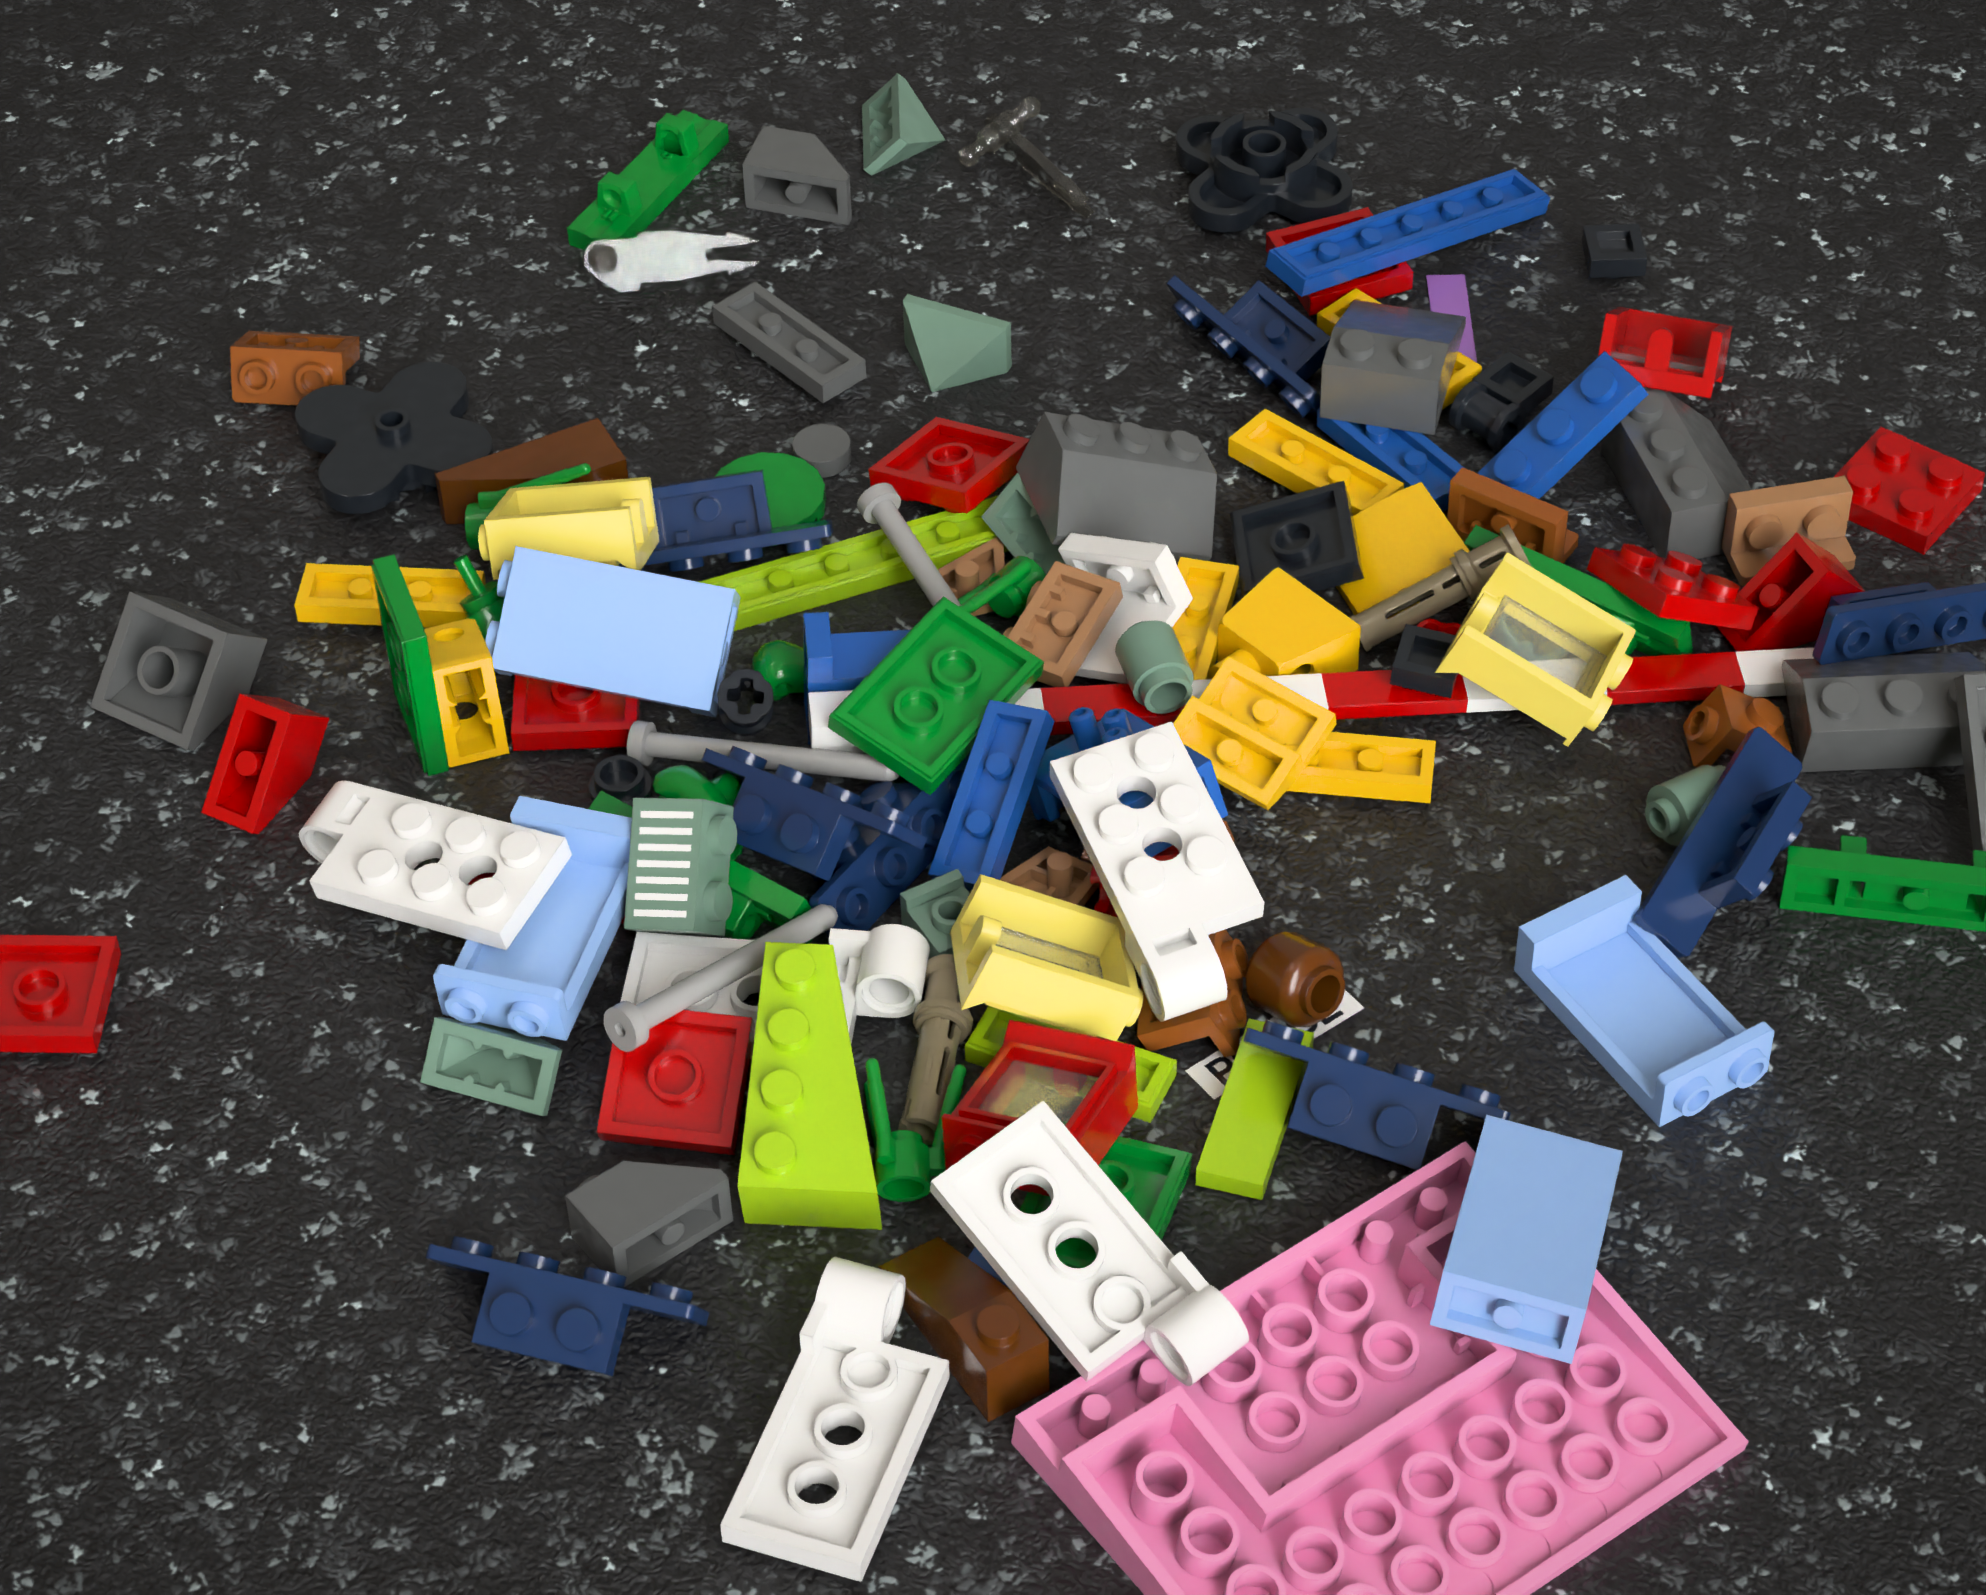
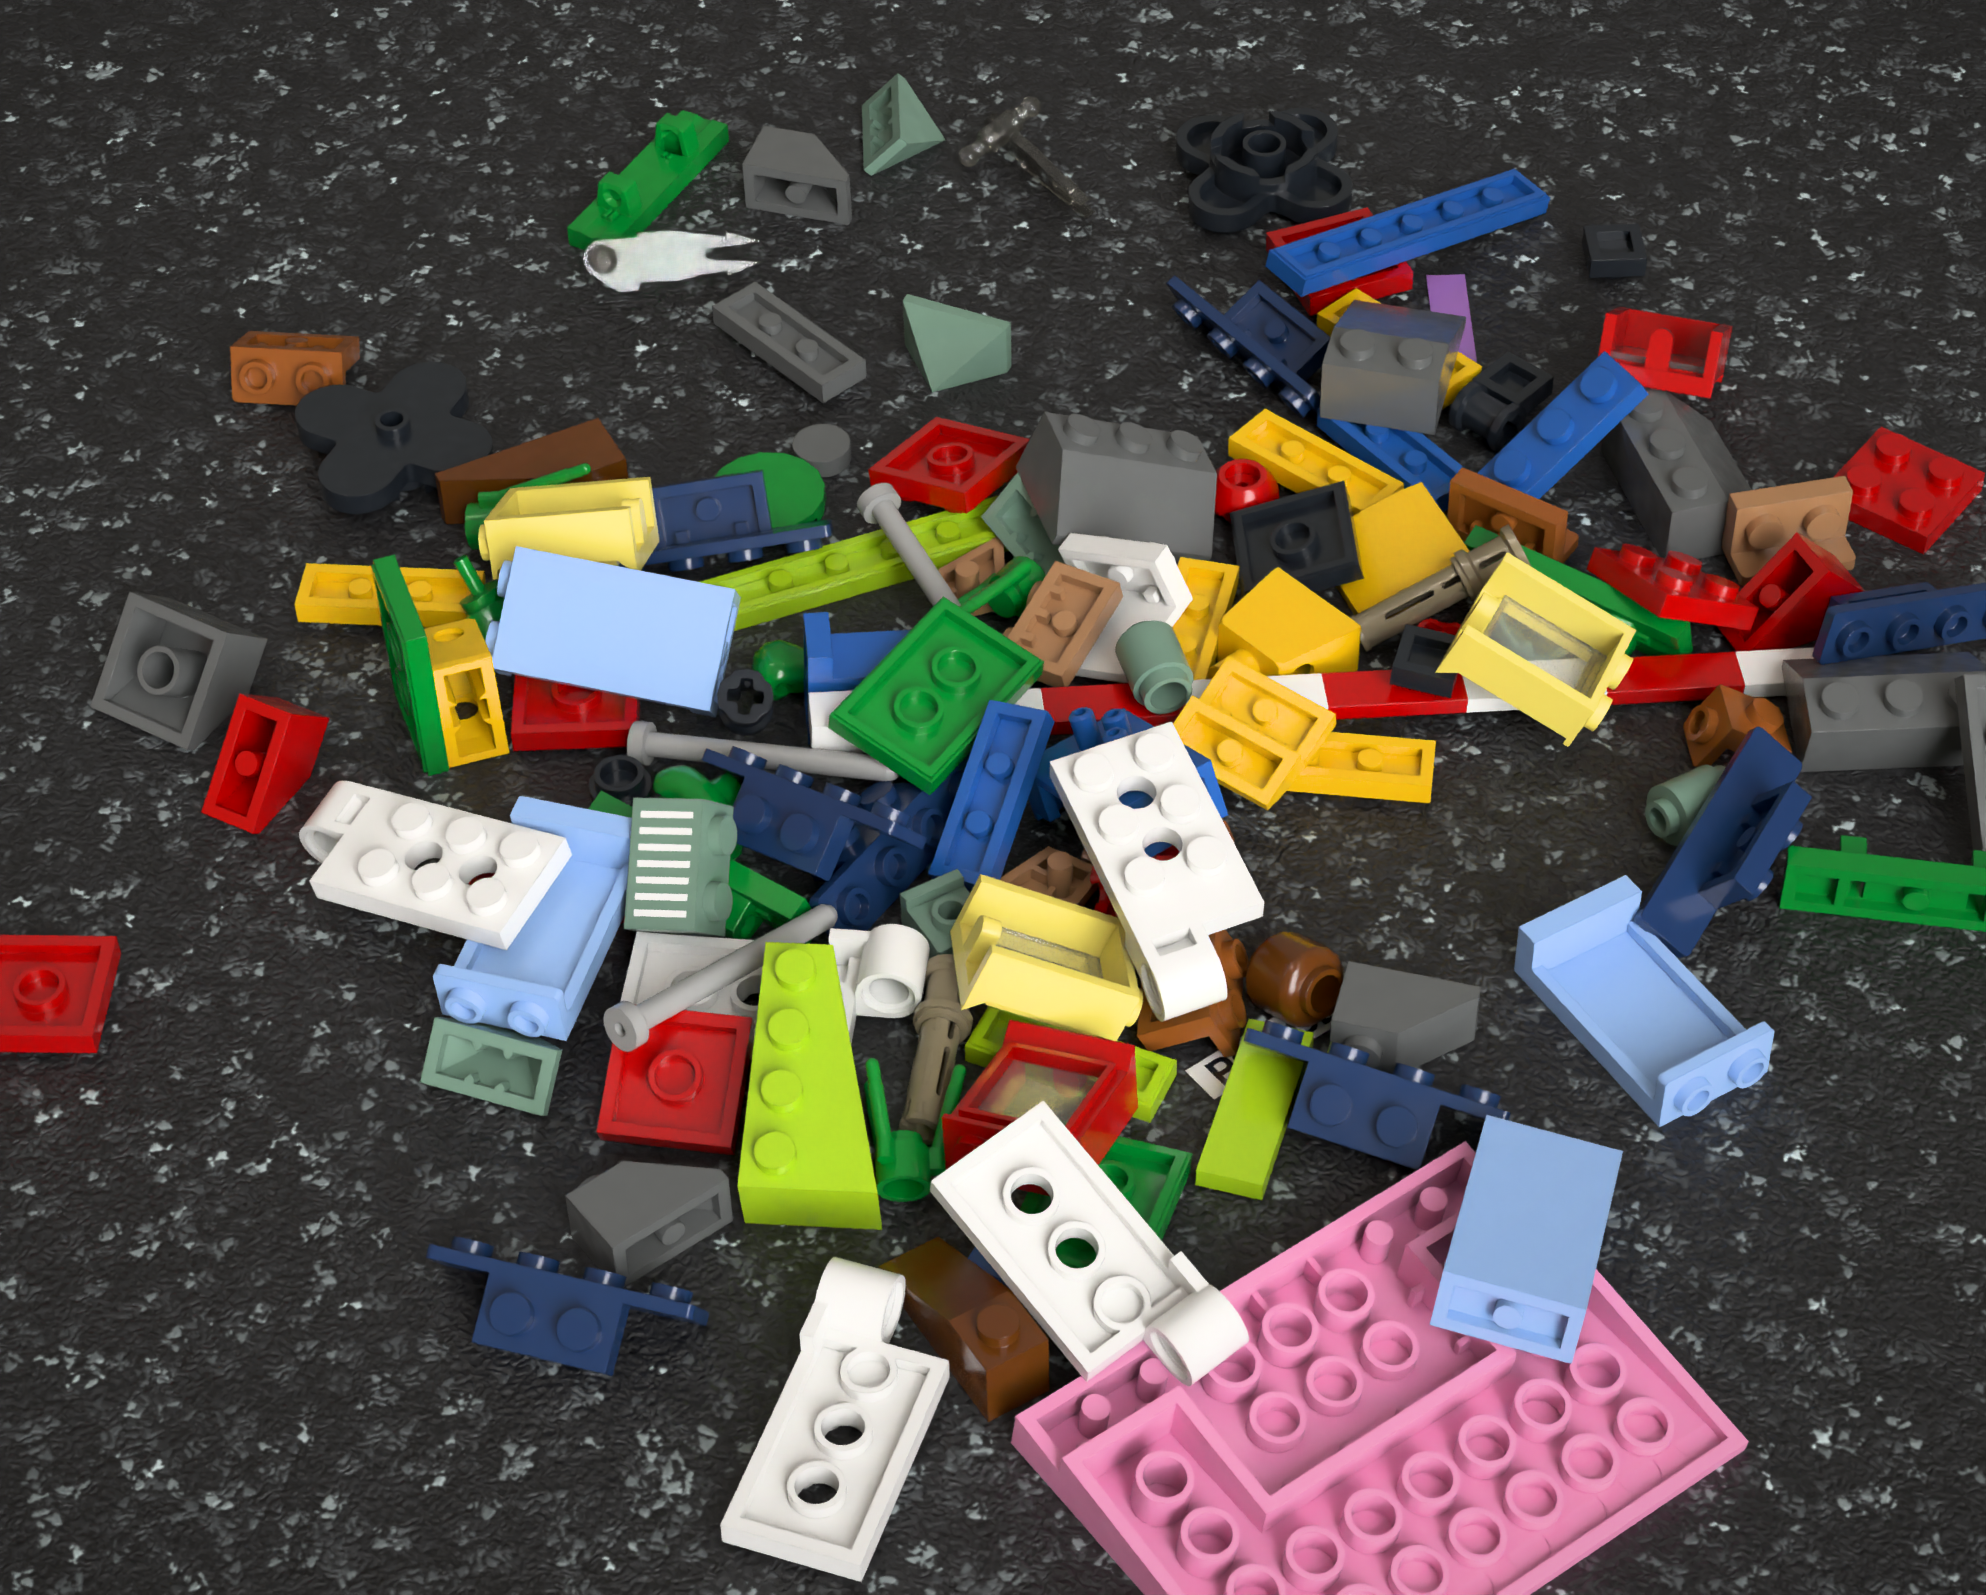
(1243, 485): none -> red plate
(1402, 1015): none -> dark grey slope

